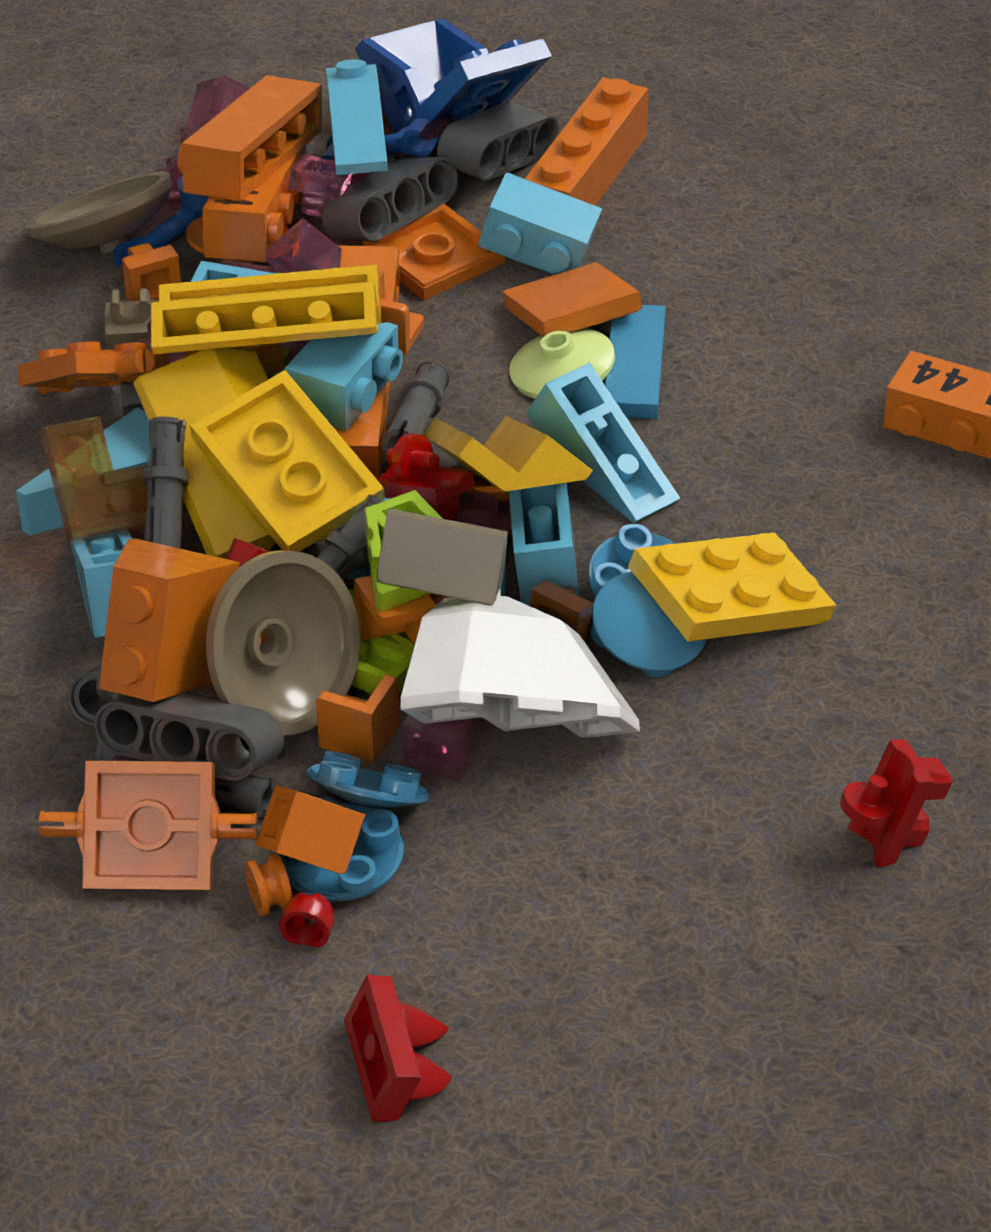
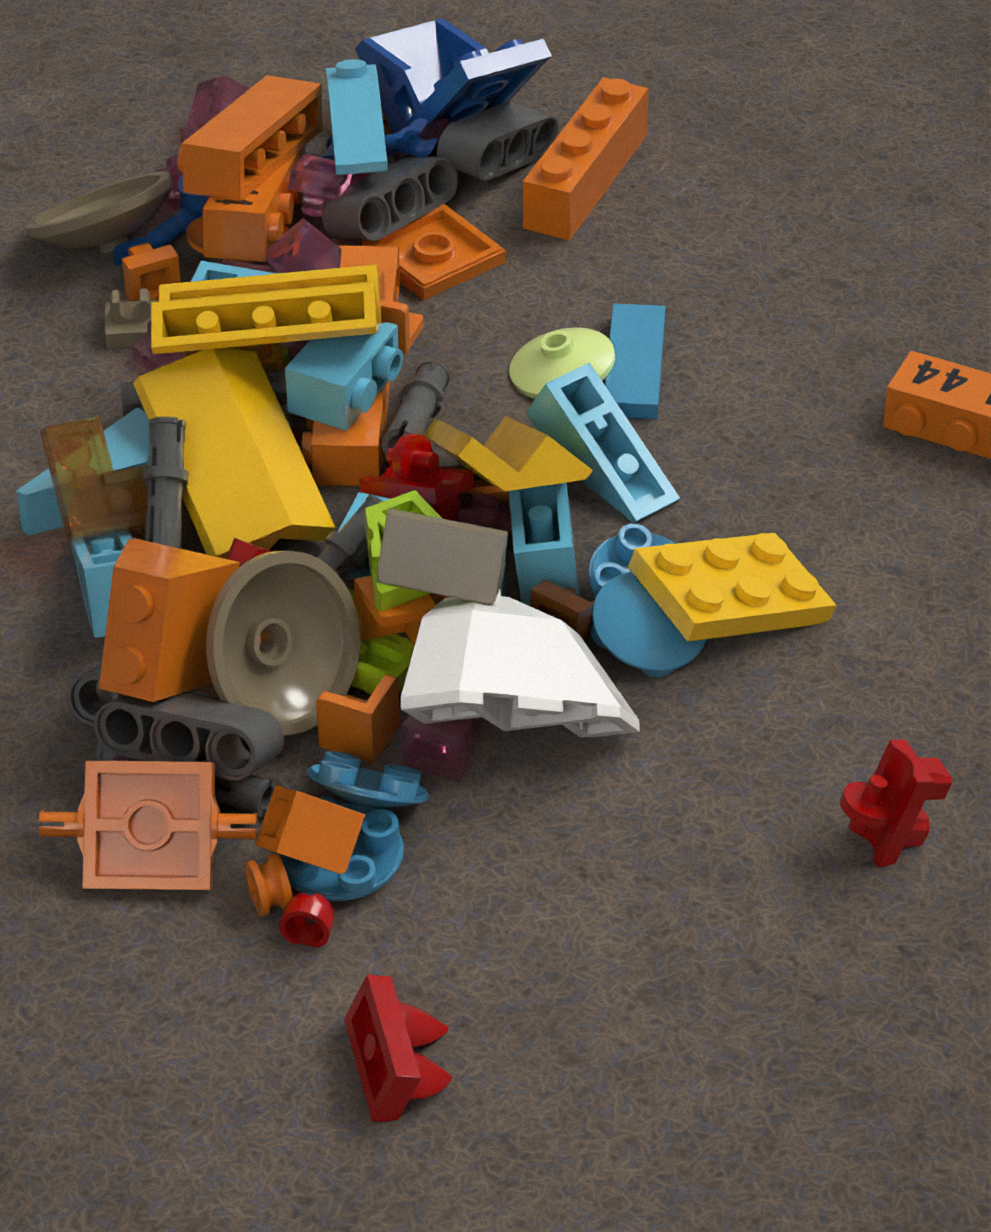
(88, 366): orange plate -> none
(286, 462): yellow plate -> none
(538, 226): medium azure brick -> none
(572, 300): orange tile -> none

